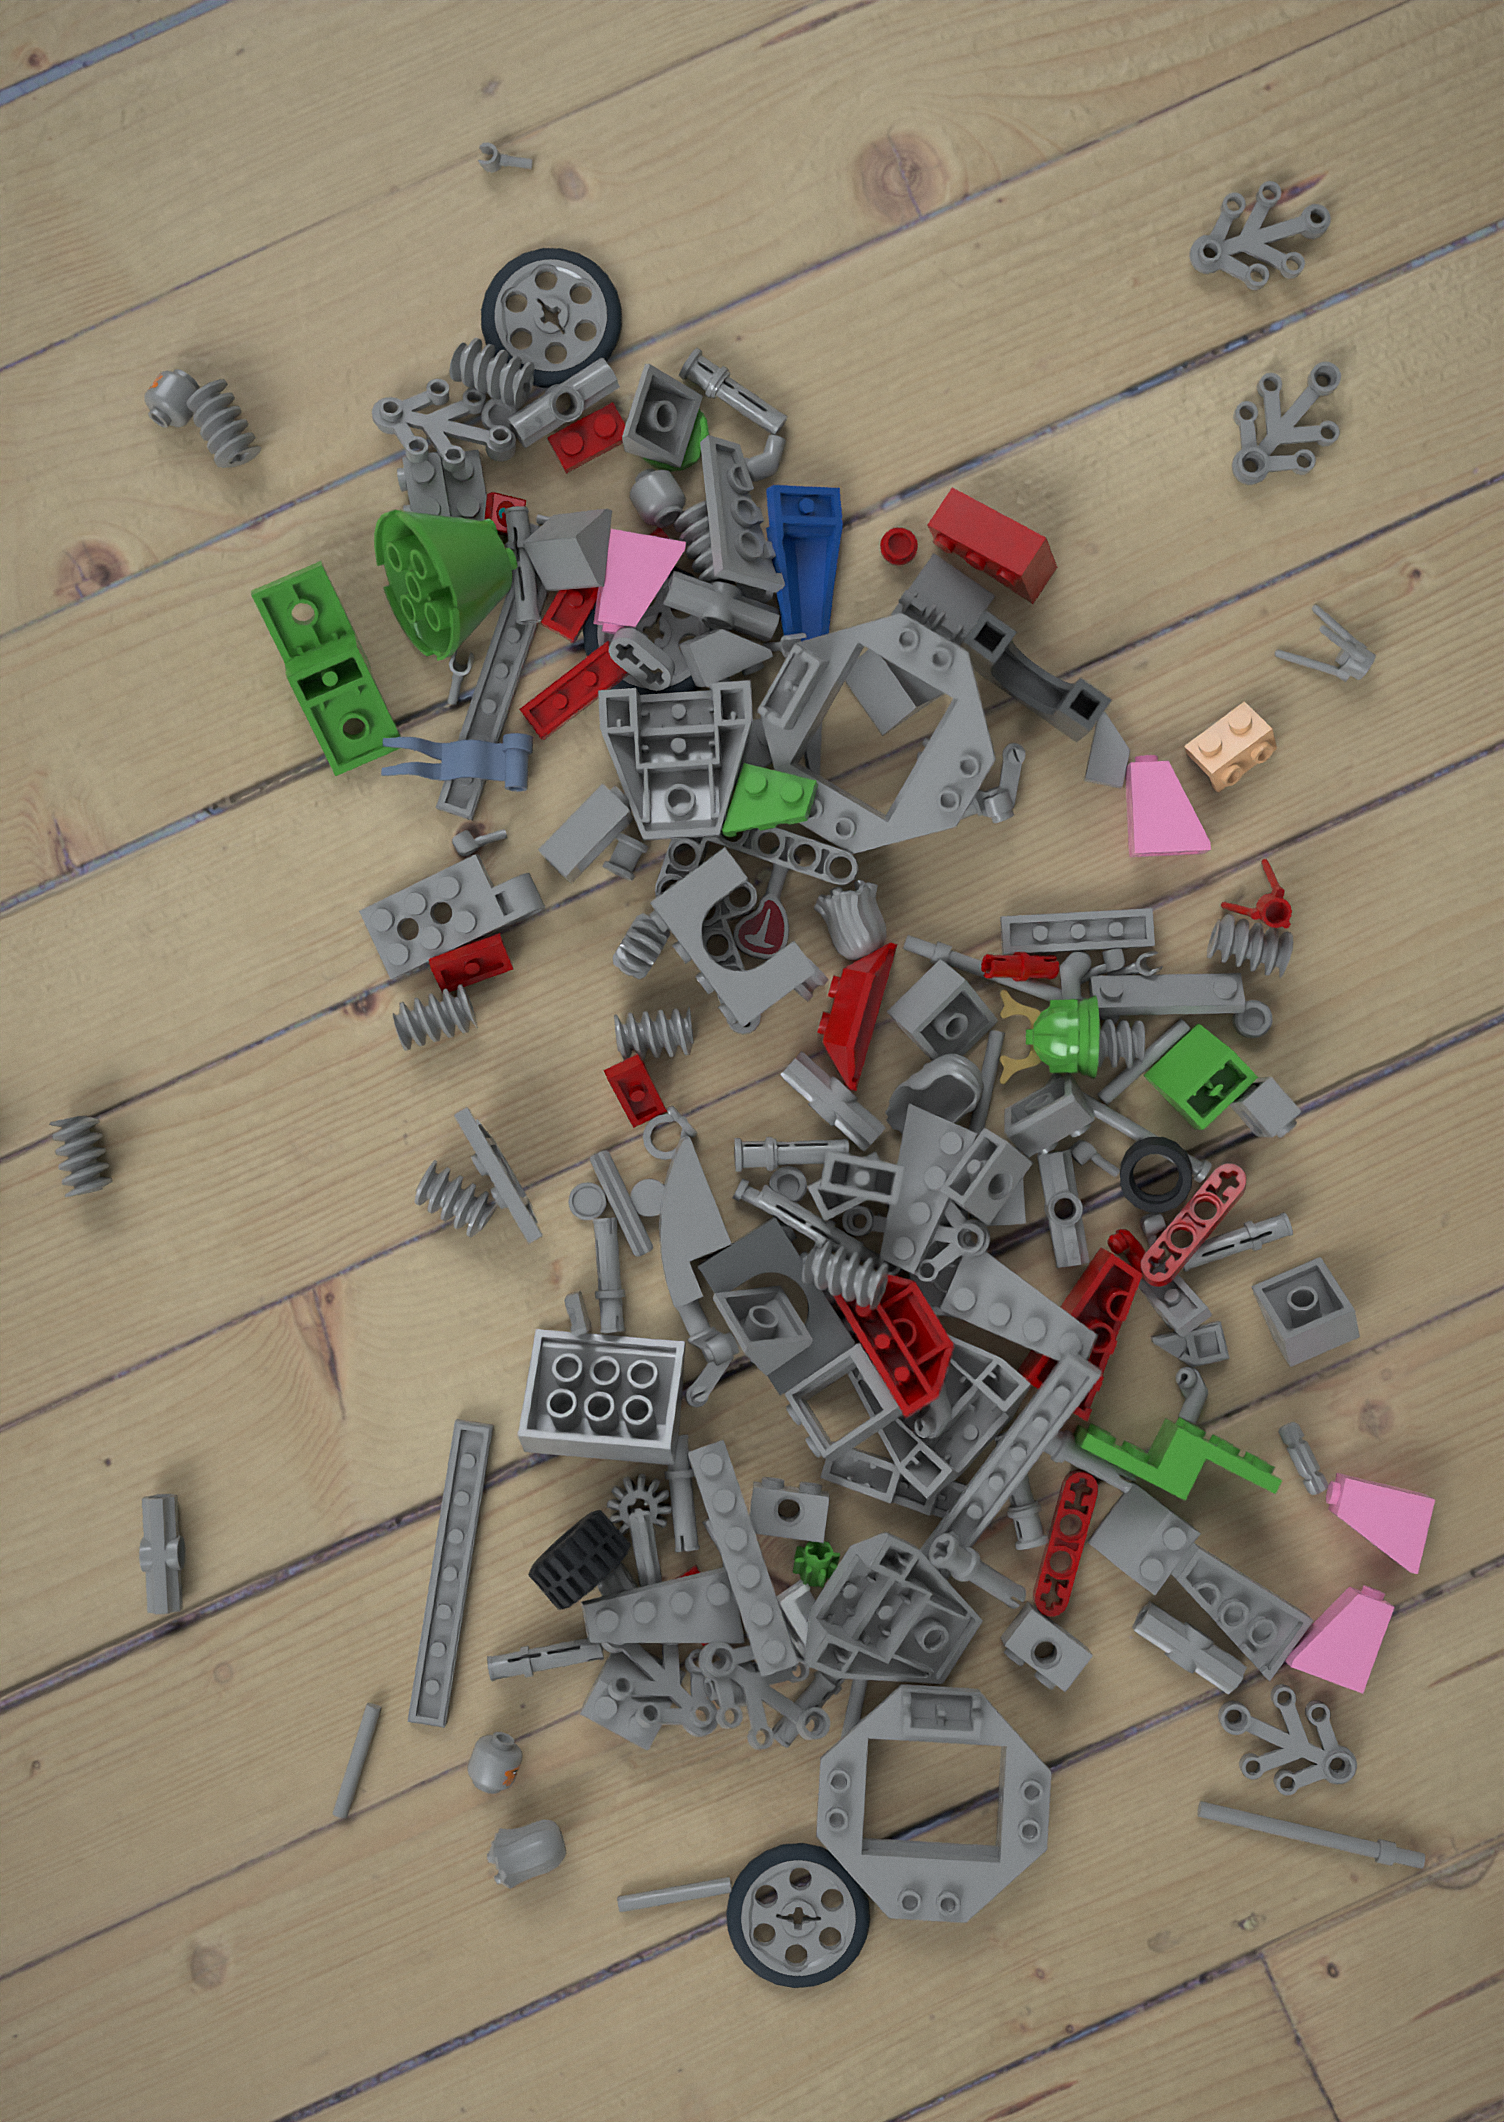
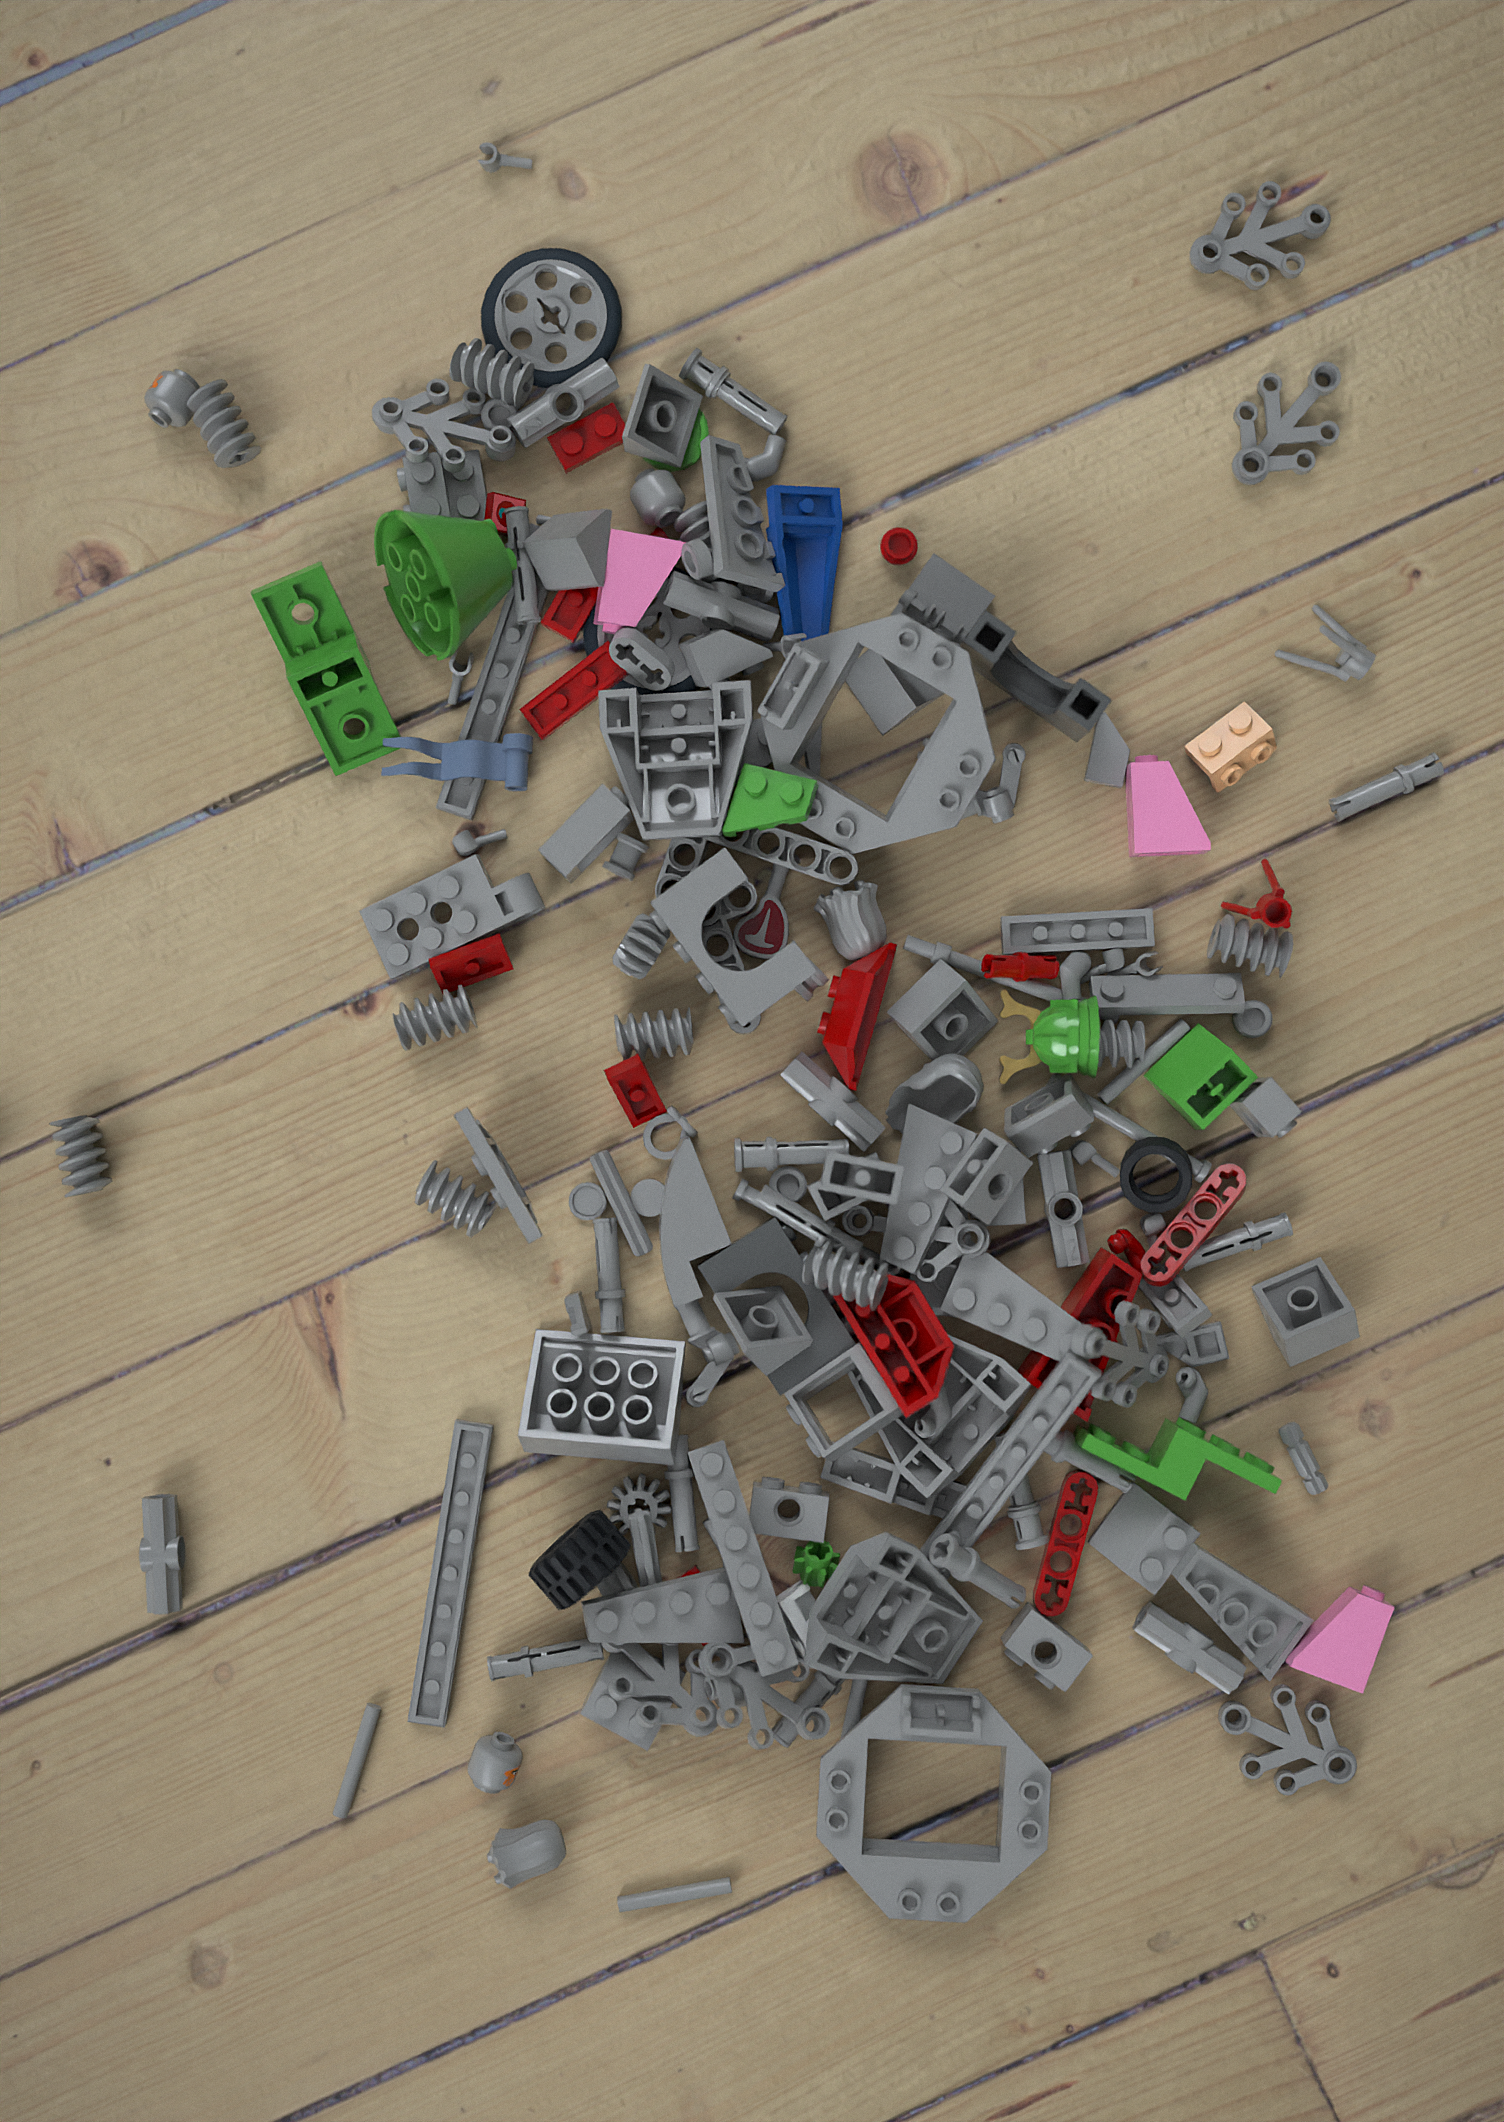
(697, 559): none -> light grey tile
(769, 1958): wedge -> none
(988, 1074): light grey bar -> none
(993, 544): red wedge -> none
(1149, 1361): none -> light grey plant
(1382, 1850): light grey bar -> none
(1384, 1515): bright pink slope -> none
(1400, 780): none -> light grey pin

